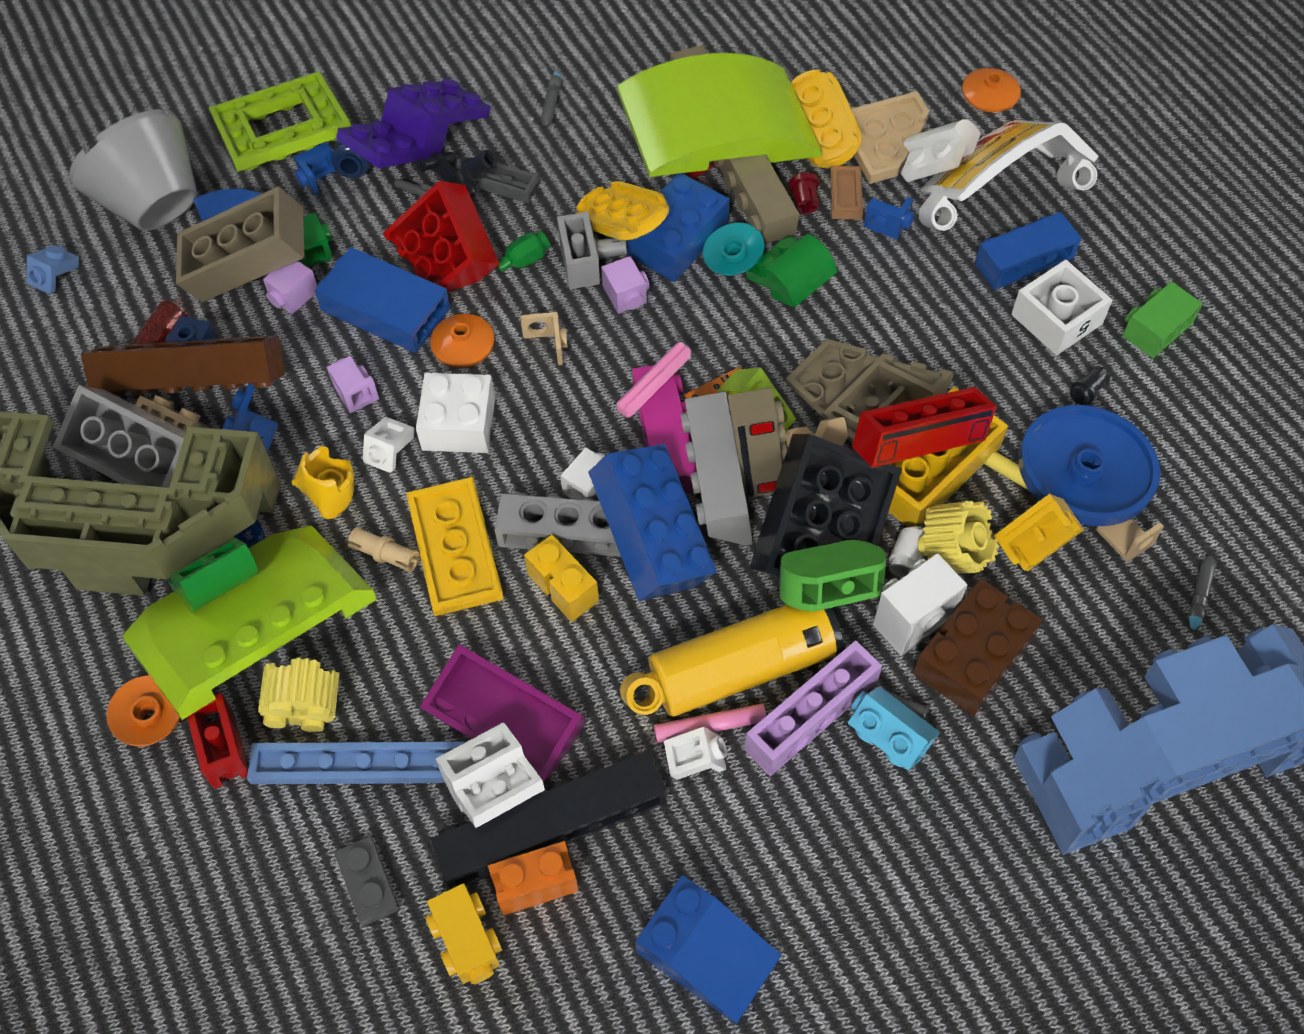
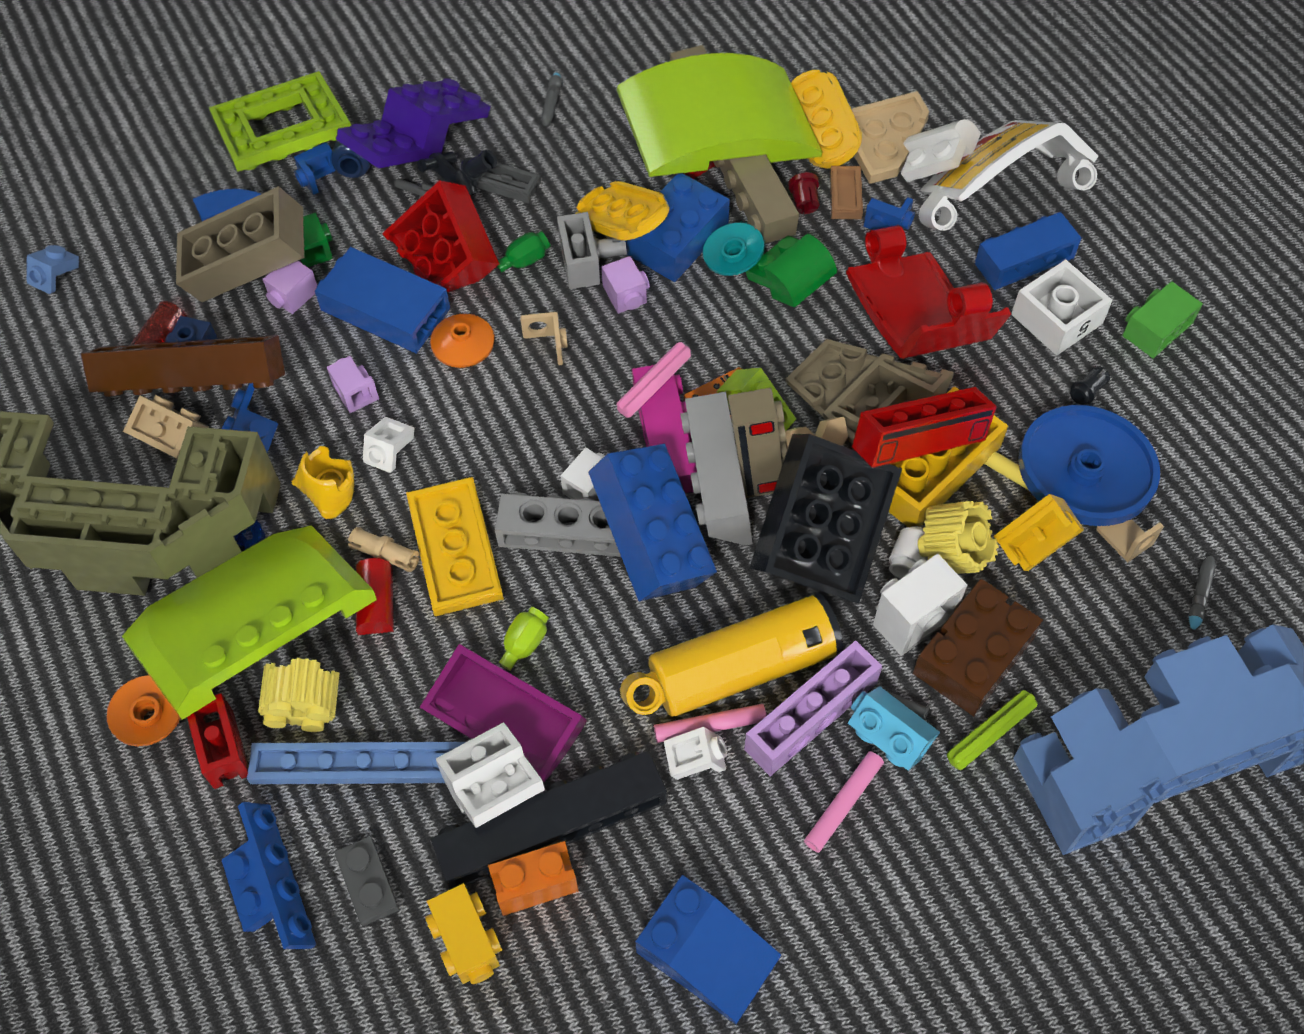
(119, 439): light grey brick -> none
(139, 170): light grey cone -> none
(214, 574): green brick -> none
(265, 882): none -> blue bracket
(379, 614): none -> red brick
(455, 412): white brick -> none
(523, 636): none -> lime plant
(571, 585): yellow piece -> none
(832, 575): bright green brick -> none
(843, 801): none -> bright pink piece
(915, 300): none -> red panel
(991, 90): orange dish -> none
(991, 730): none -> lime axle

